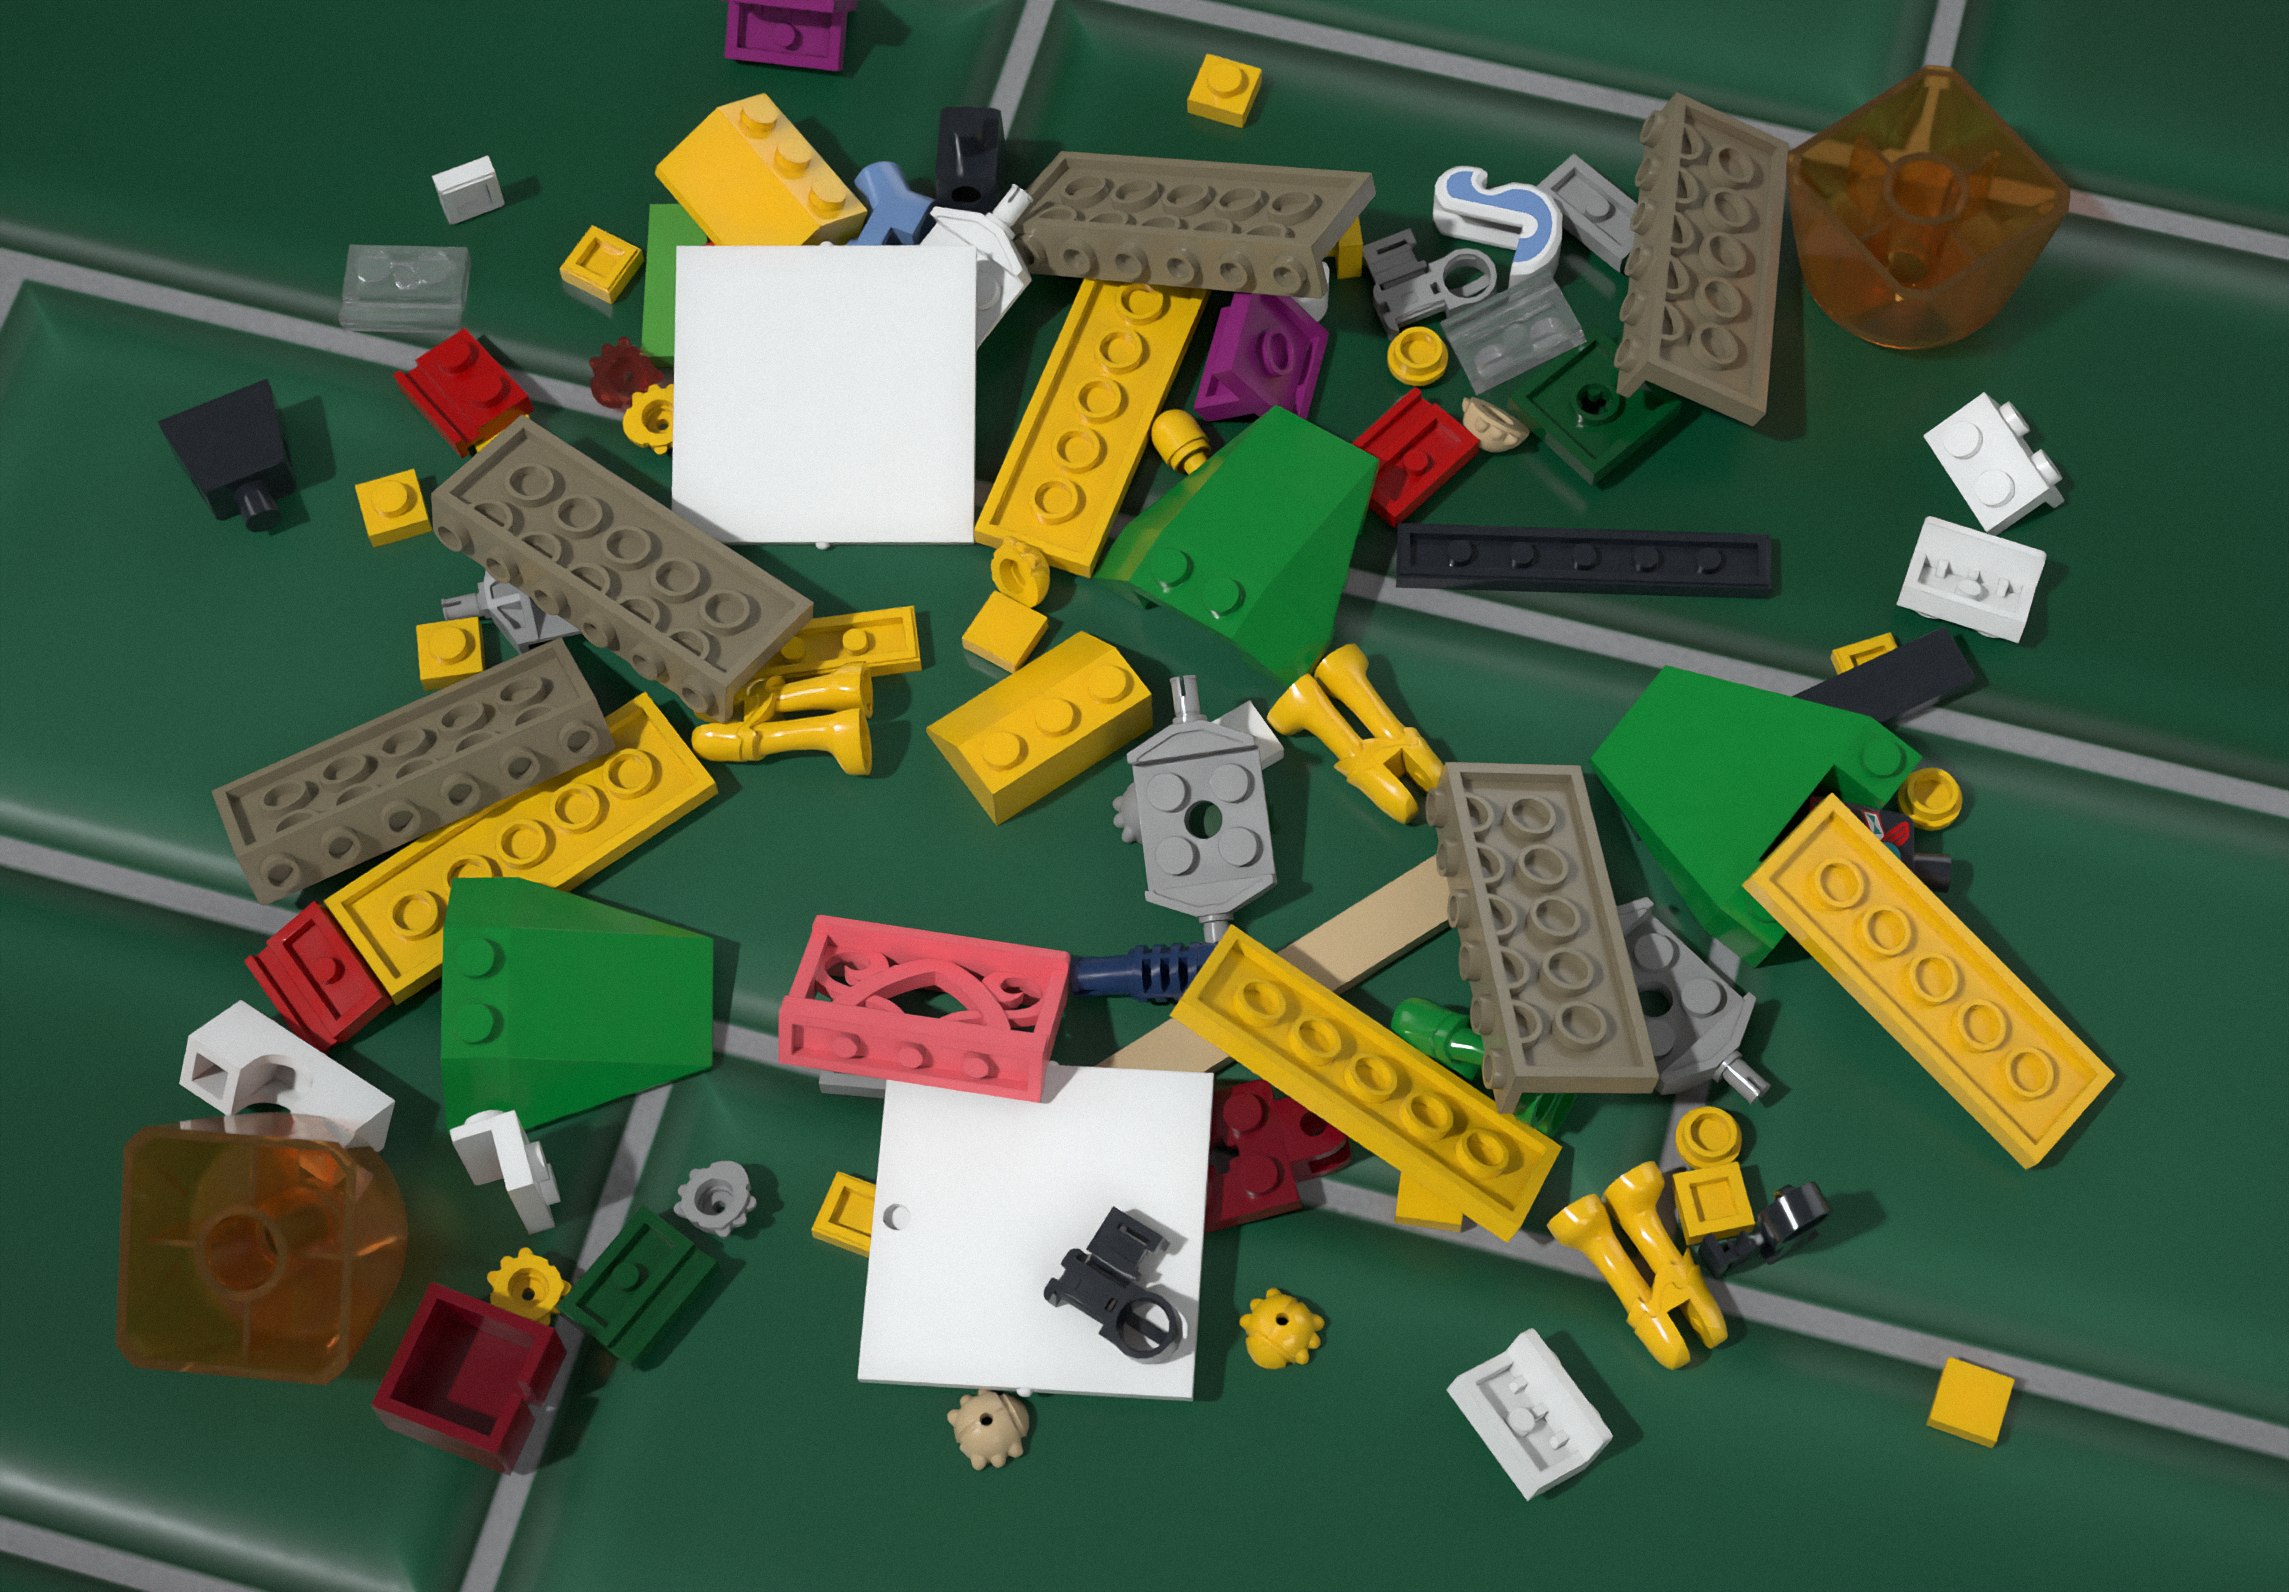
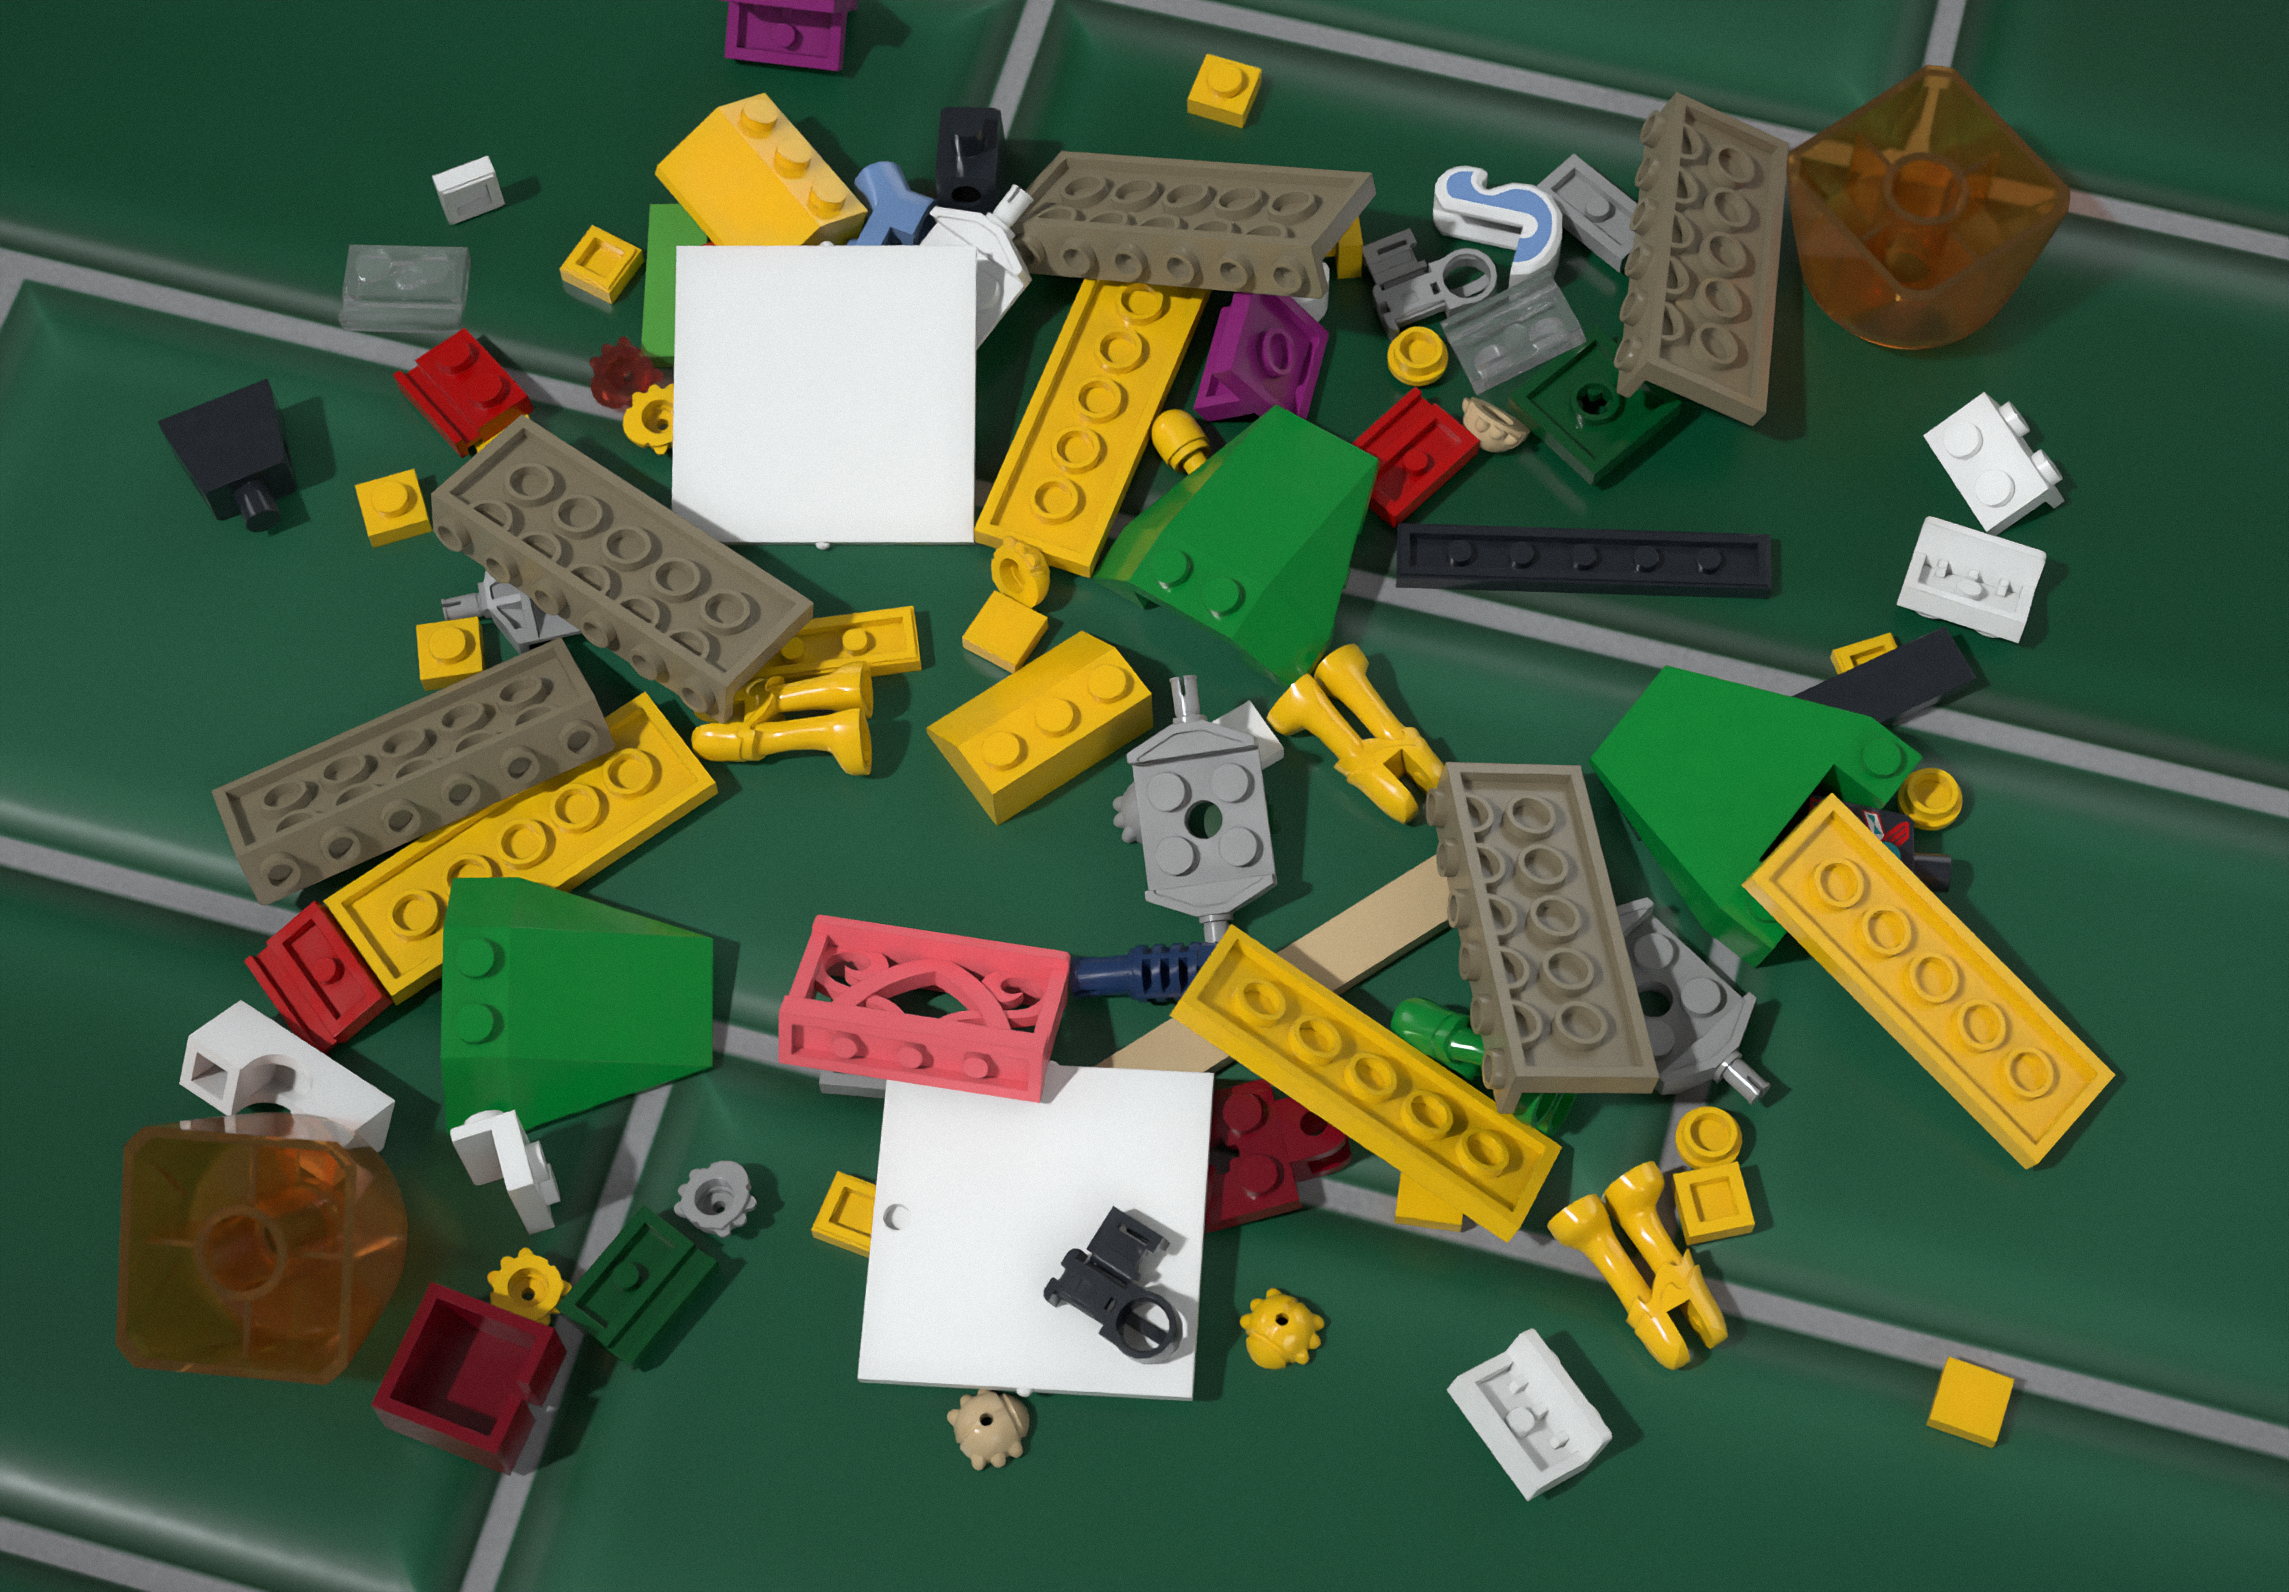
(1783, 1225): black piece -> none

